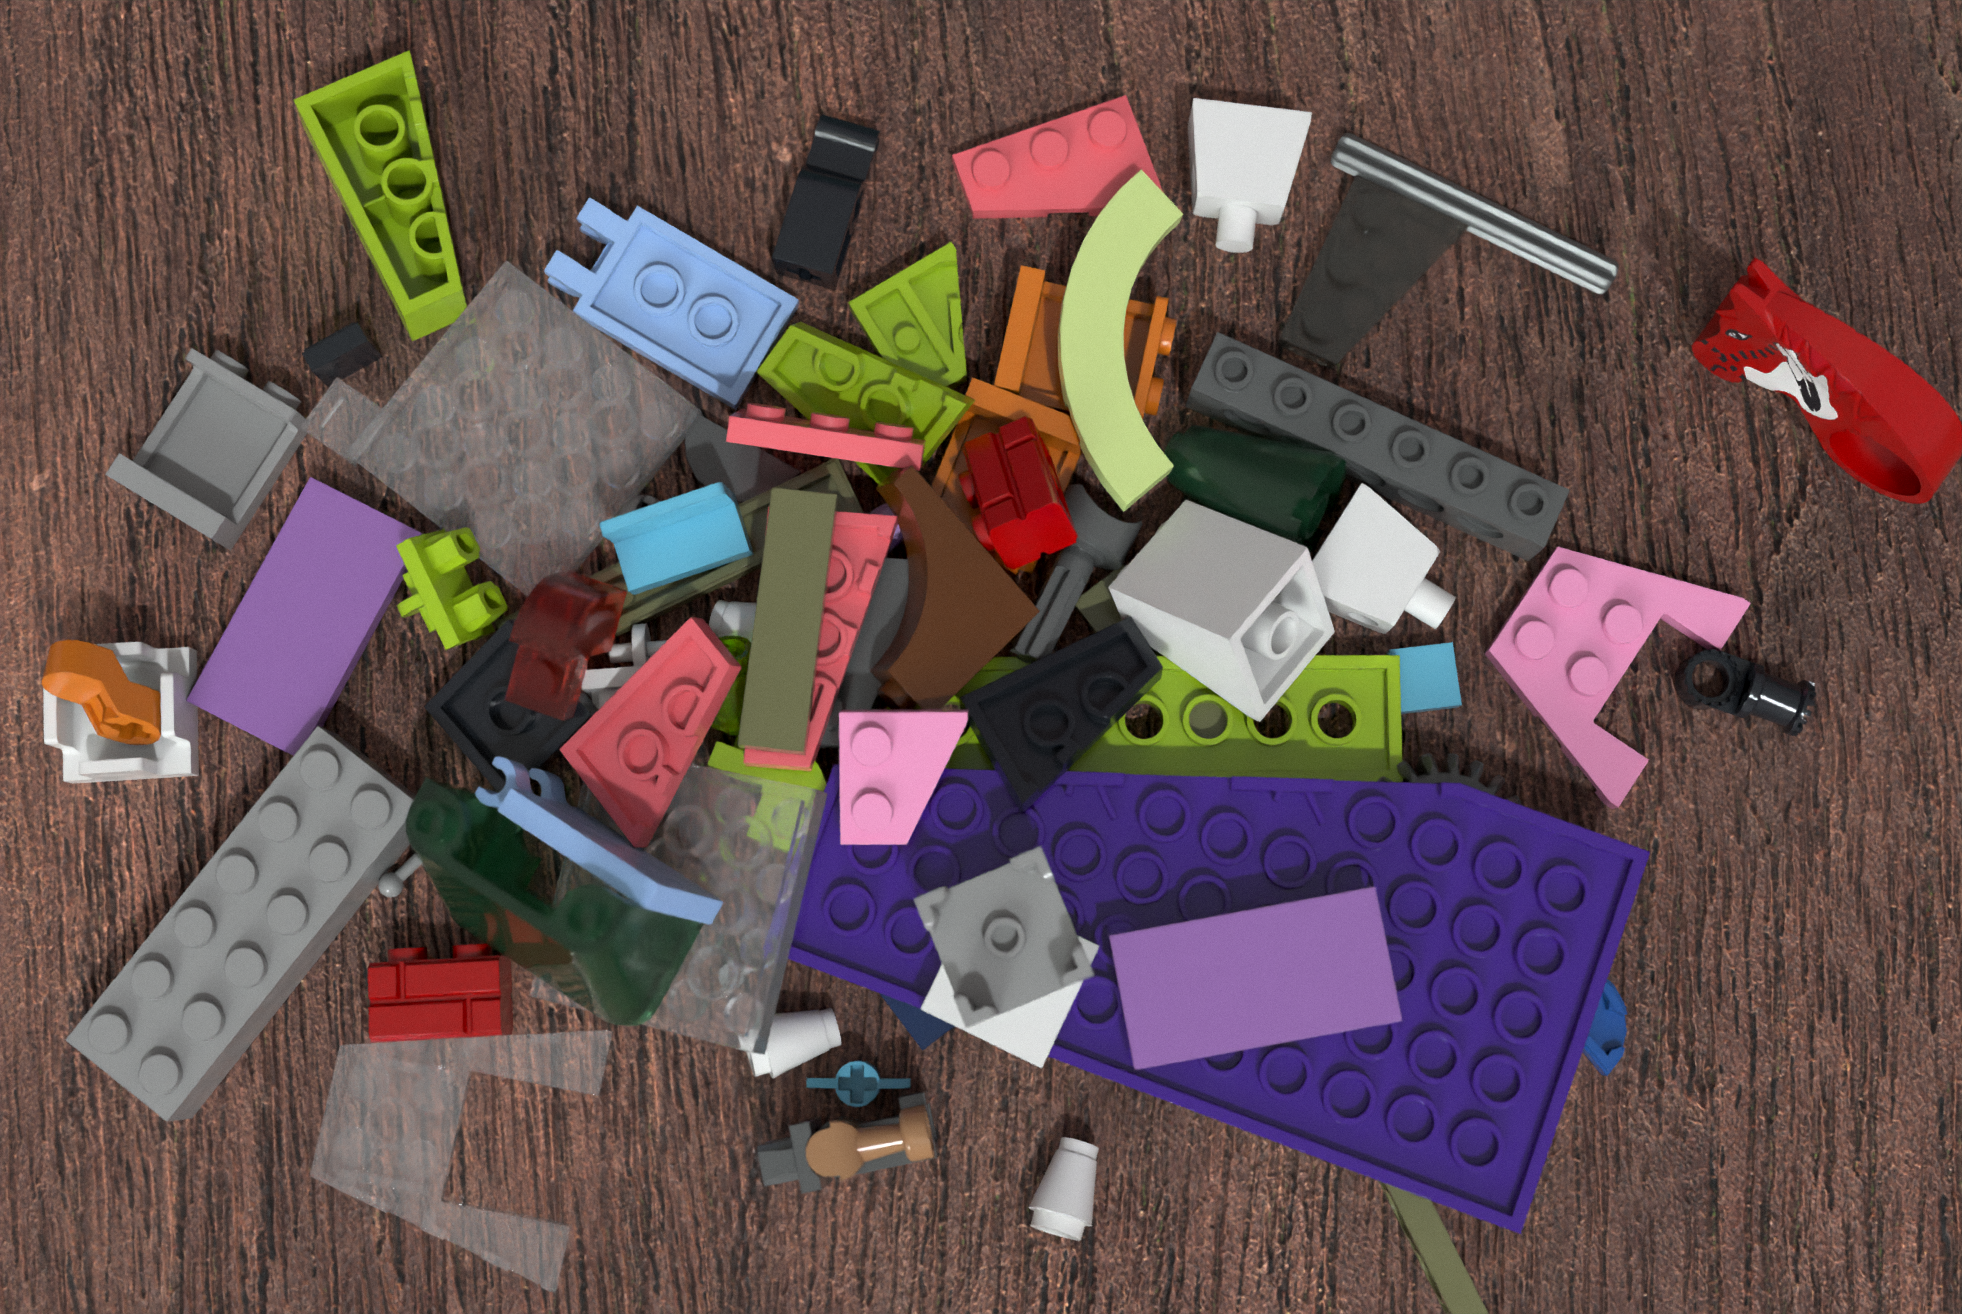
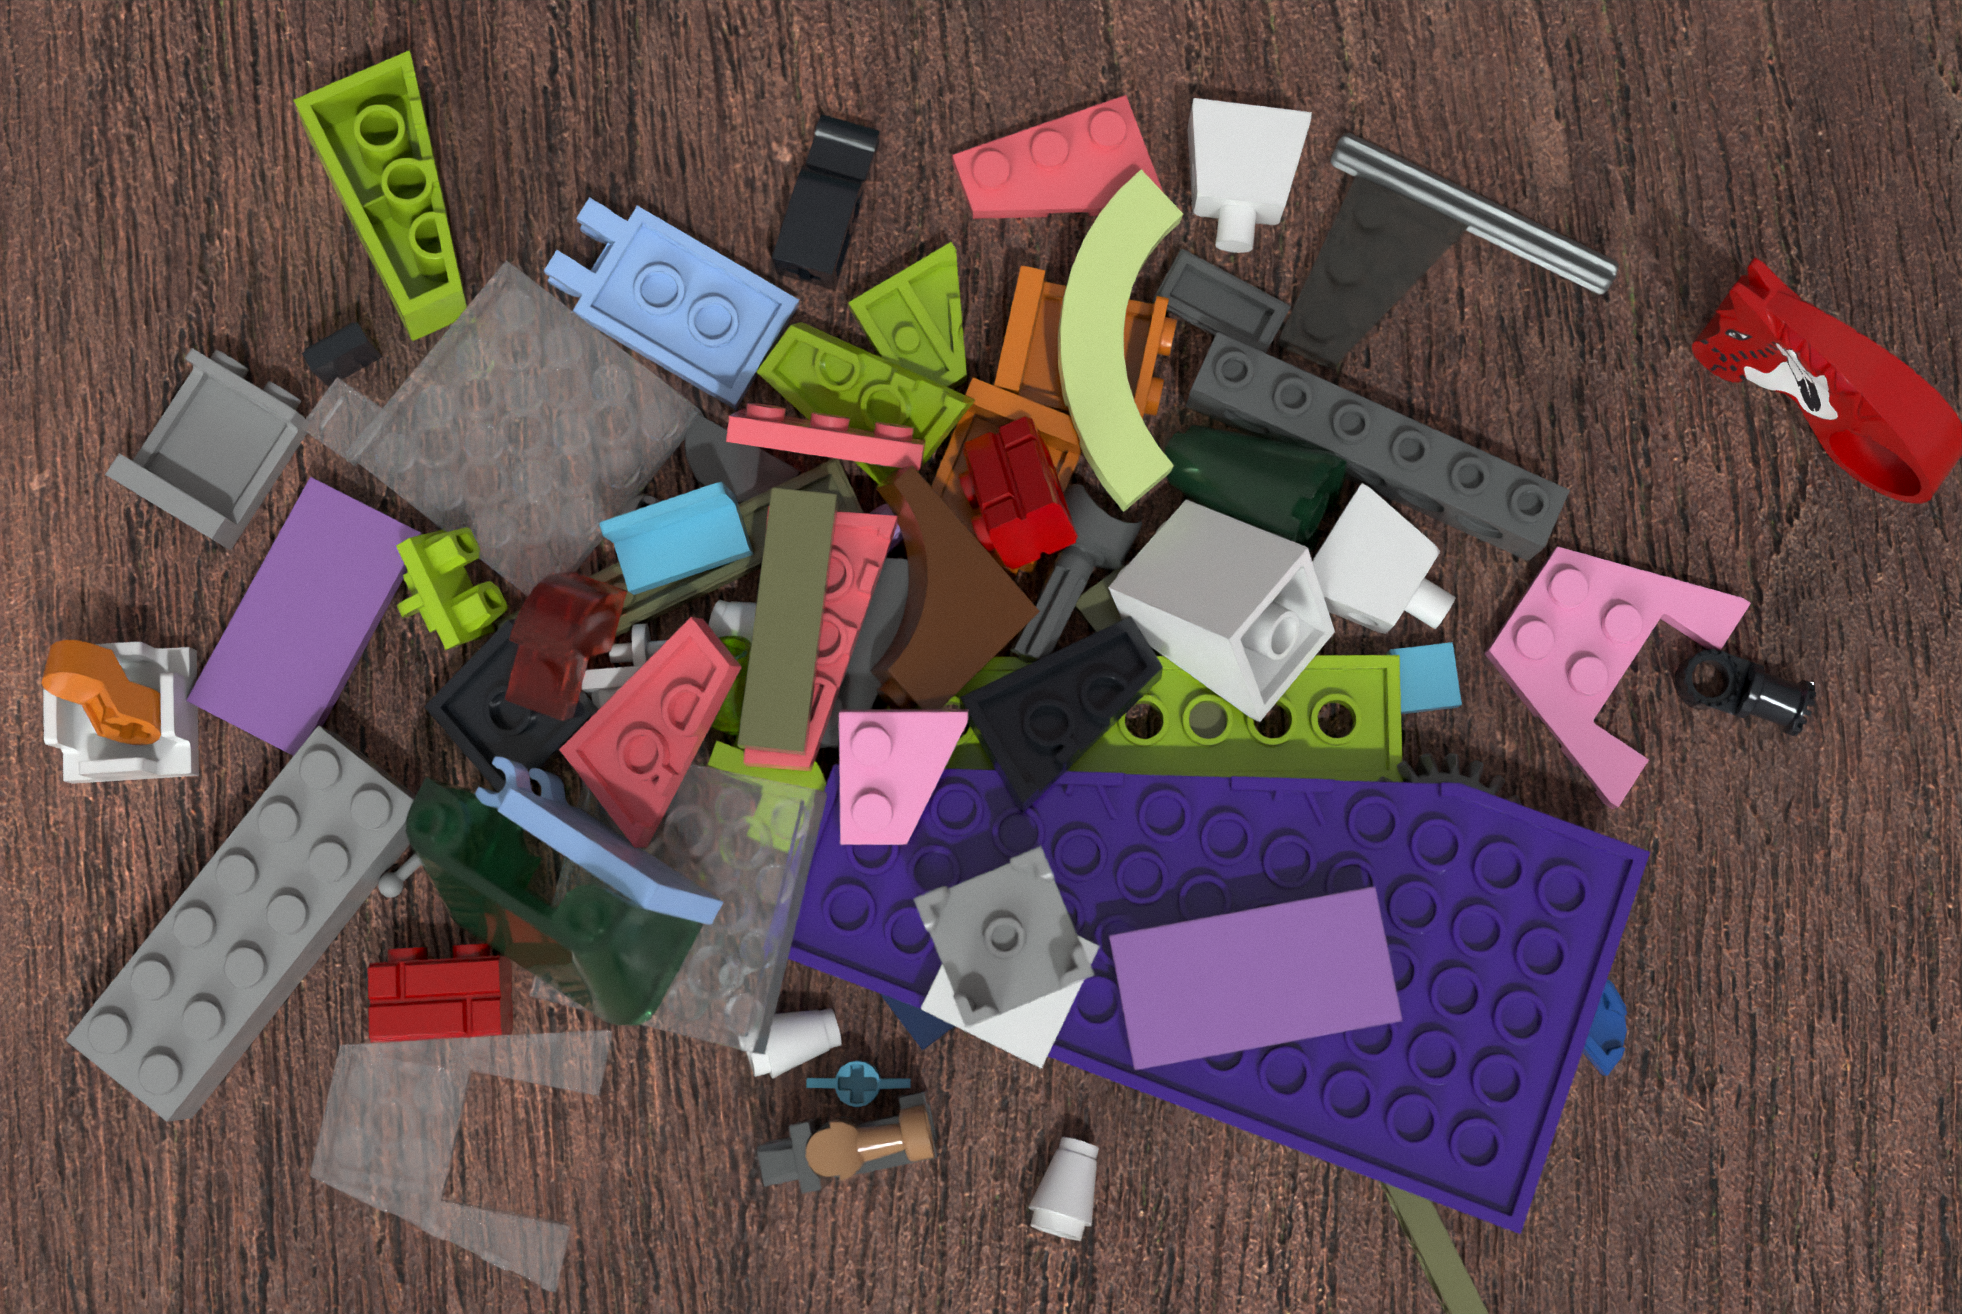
(1221, 302): none -> dark grey tile

